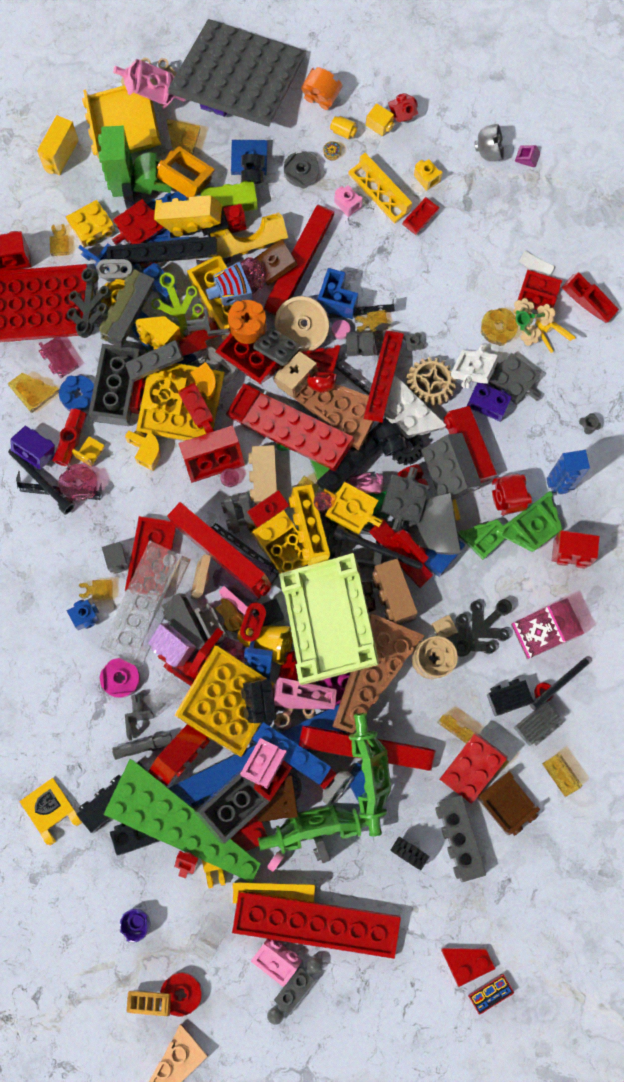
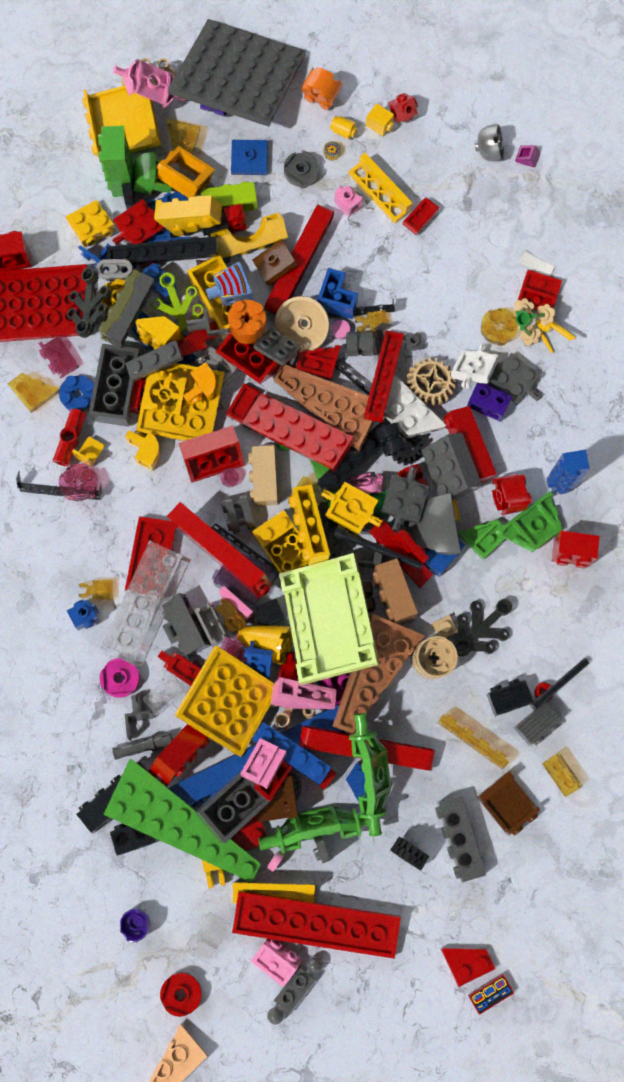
(32, 447): dark purple brick -> none
(48, 807): yellow flag -> none
(57, 145): yellow brick -> none
(59, 242): clear yellow plate -> none
(65, 504): black piece -> none
(115, 557): dark grey brick -> none
(135, 1003): pearl gold slope -> none
(171, 645): lavender brick -> none
(186, 863): red plate -> none
(197, 407): red hinge -> none
(201, 576): tan plate -> none
(204, 652): red wing -> none
(249, 174): black wheel -> none
(252, 622): red plate -> none
(255, 271): clear pink plate -> none
(258, 701): black brick -> none
(267, 508): red plate -> none
(295, 374): tan brick -> none
(319, 504): clear pink plate -> none
(322, 382): red hair -> none
(335, 791): light grey plate -> none
(427, 174): yellow brick -> none
(473, 768): red plate -> none
(547, 628): clear pink slope -> none
(589, 428): dark grey plate -> none
(590, 297): red slope -> none

